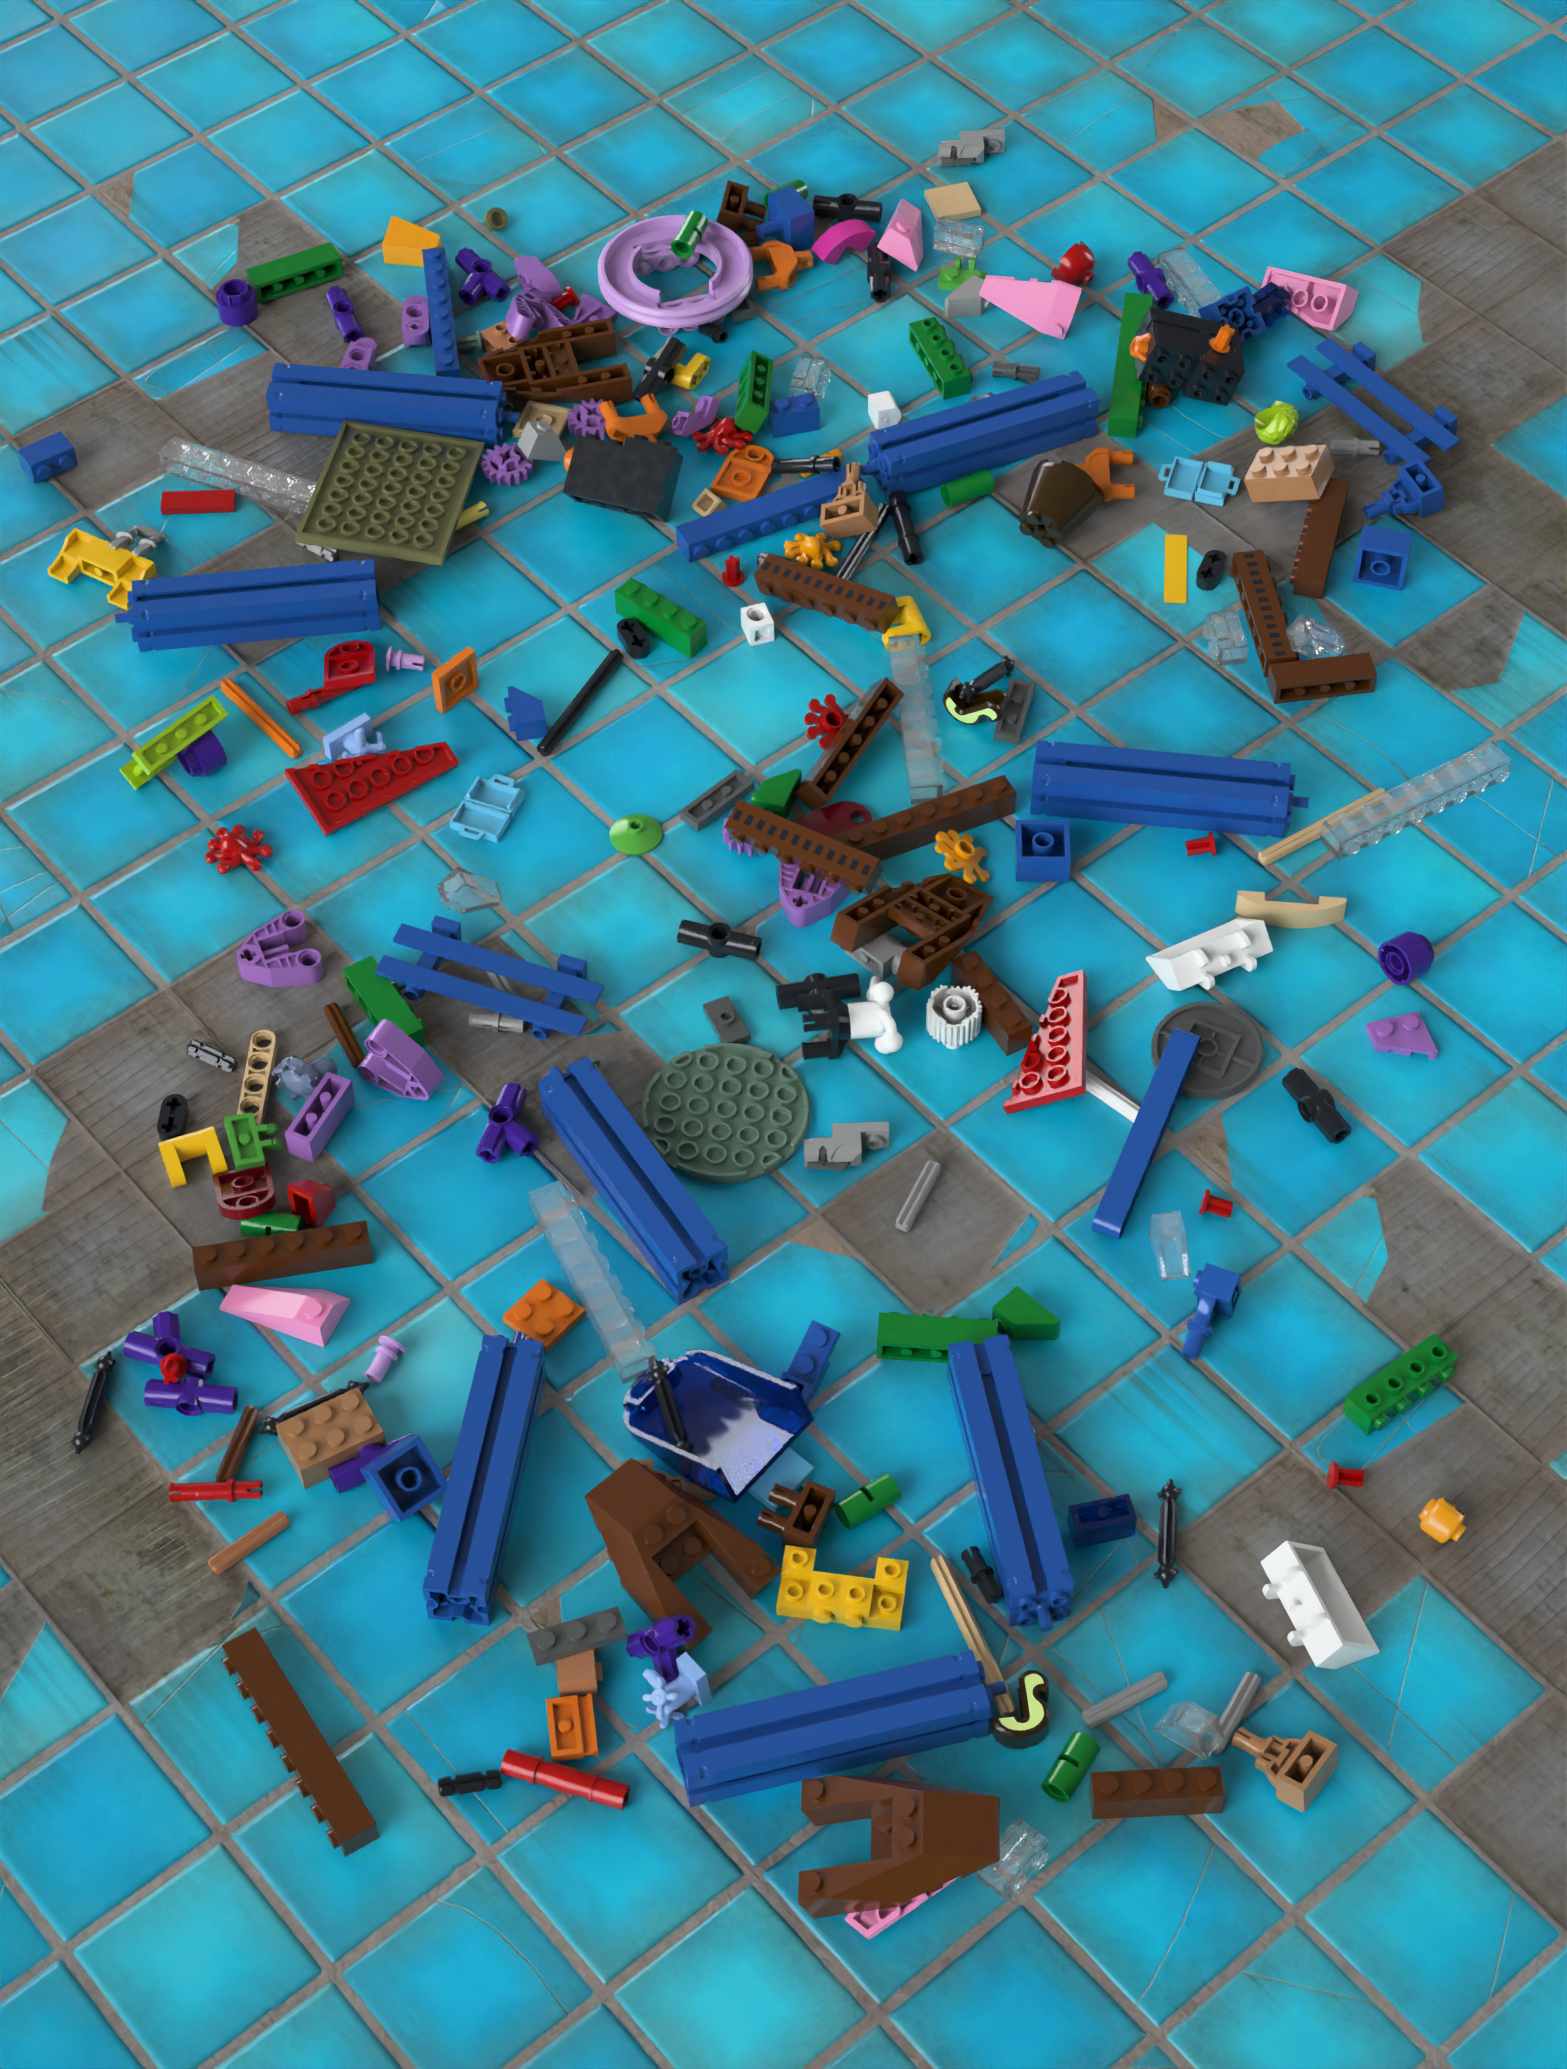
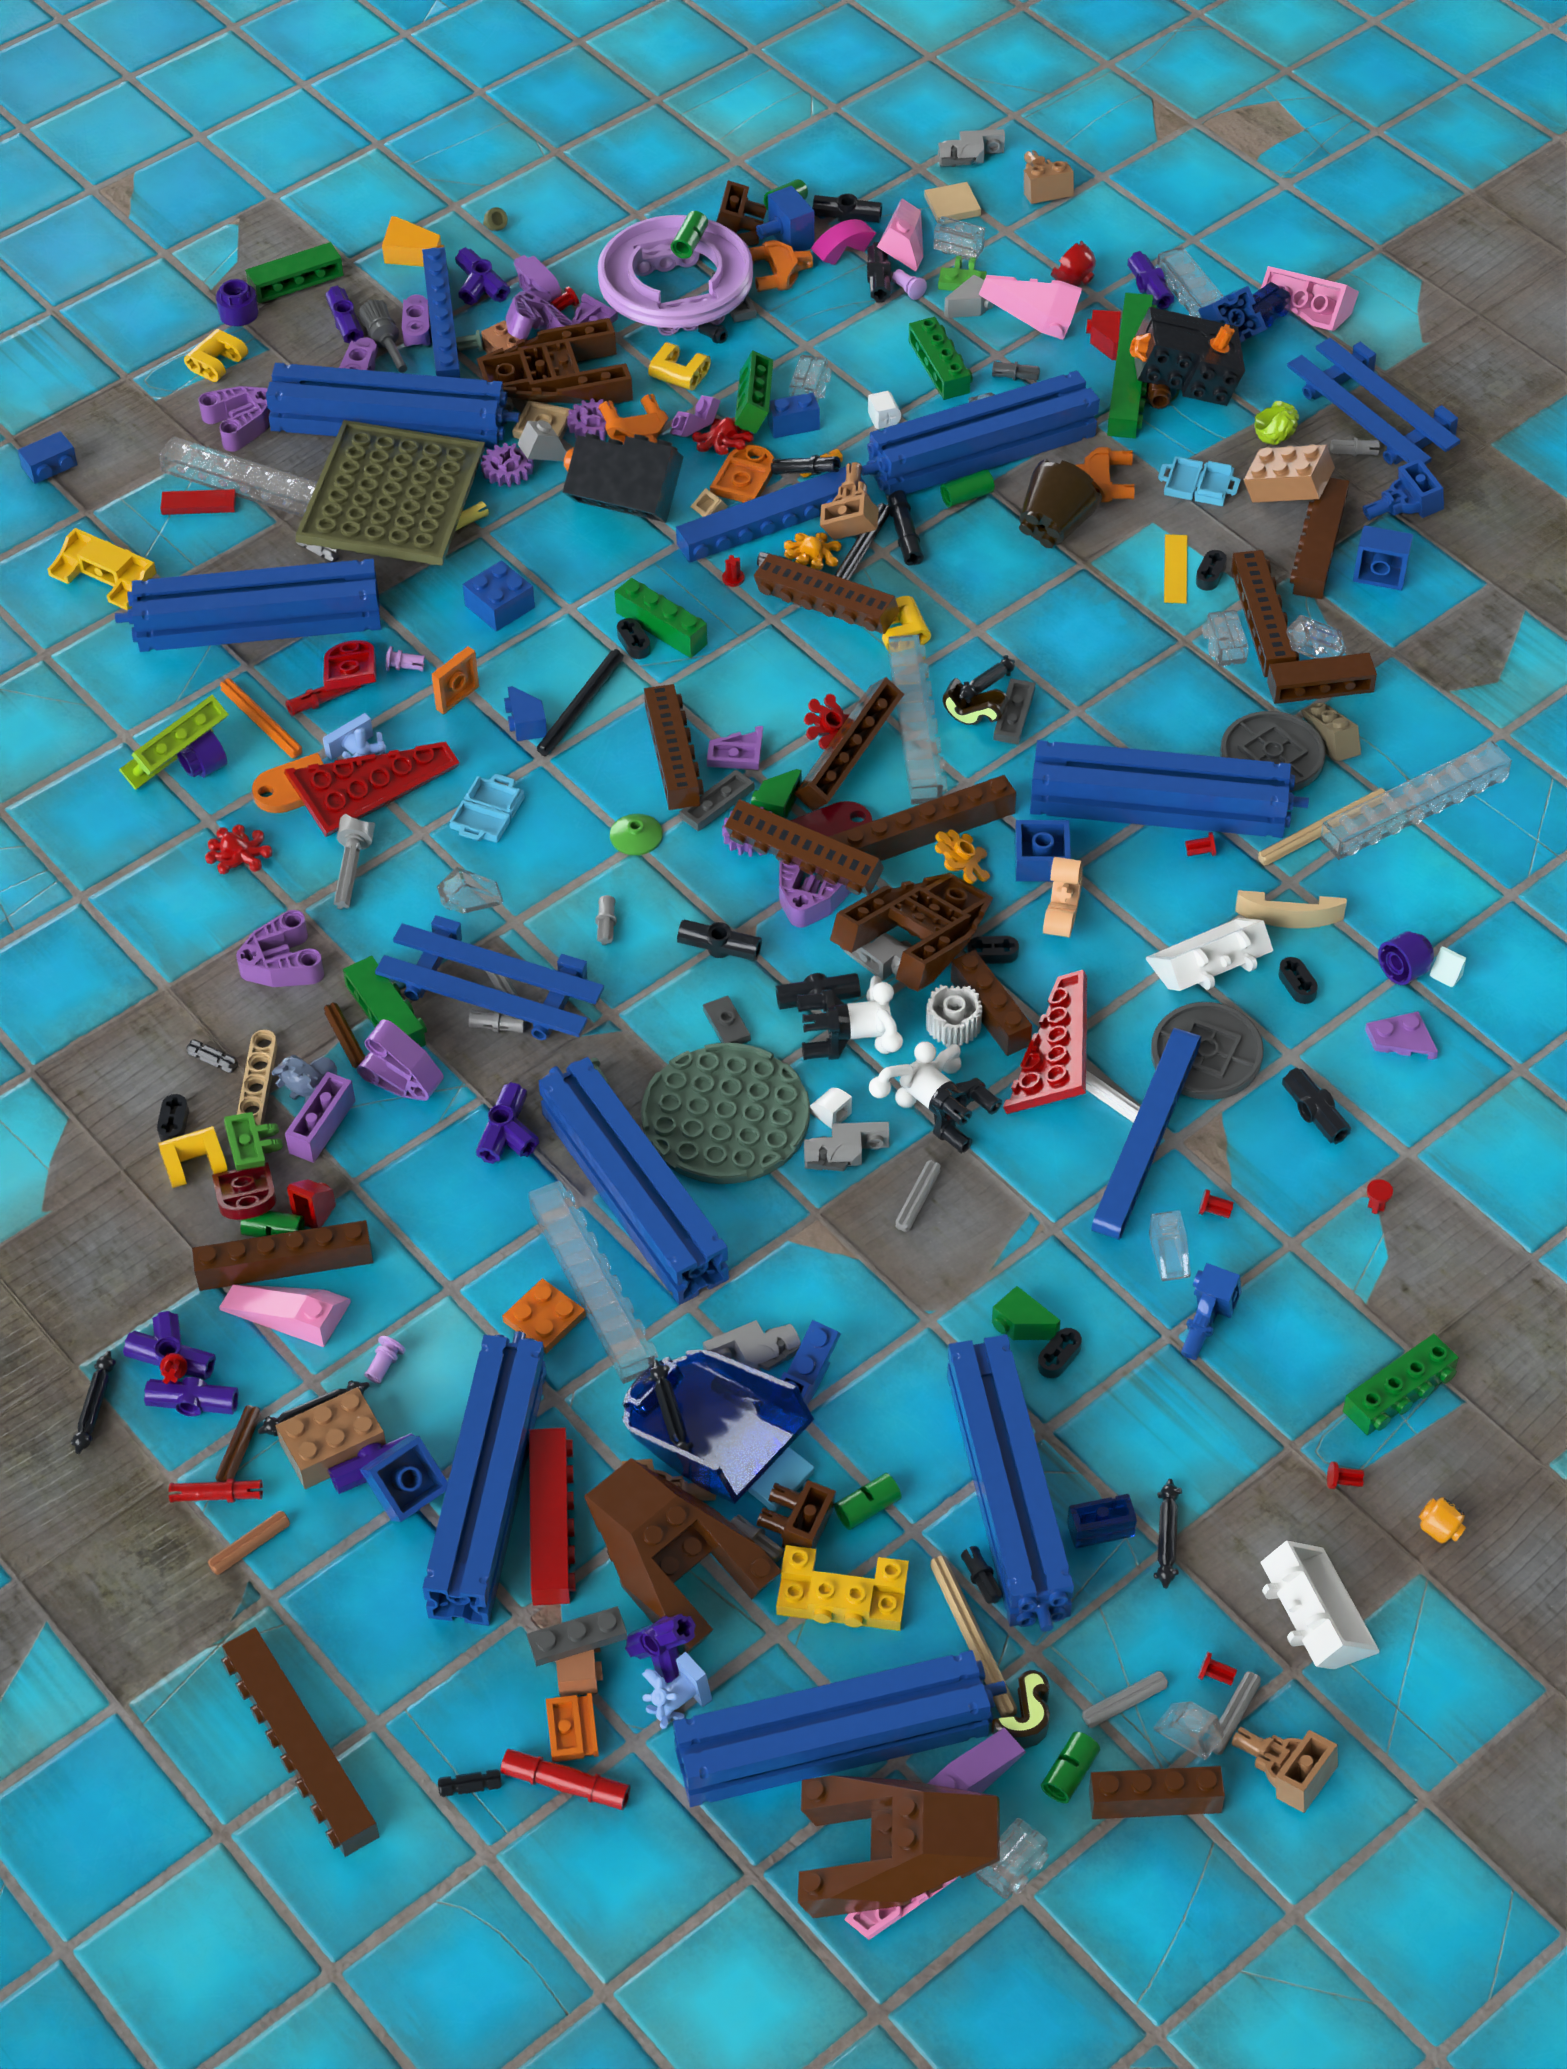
(149, 543): light grey piece -> none
(204, 356): none -> yellow connector
(244, 410): none -> medium lavender connector
(275, 781): none -> orange tile
(354, 836): none -> light grey piece
(382, 329): none -> dark grey piece
(498, 595): none -> blue brick
(550, 1516): none -> red brick
(606, 919): none -> light grey axle
(660, 369): black piece -> none
(672, 747): none -> reddish brown brick
(736, 750): none -> medium lavender wing
(755, 1347): none -> light grey plate
(757, 624): white brick -> none
(773, 1550): none -> light grey axle
(832, 1107): none -> white brick
(912, 285): none -> lavender pin
(927, 1336): green brick -> none
(944, 1098): none -> wheel
(981, 1764): none -> medium lavender slope
(993, 948): none -> black beam
(1046, 179): none -> medium nougat brick
(1064, 1356): none -> black beam
(1065, 897): none -> light nougat connector
(1105, 331): none -> red slope
(1216, 1670): none -> red piece
(1277, 739): none -> dark grey plate
(1294, 981): none -> black beam
(1337, 731): none -> dark tan slope
(1379, 1193): none -> red piece
(1448, 967): none -> light aqua slope

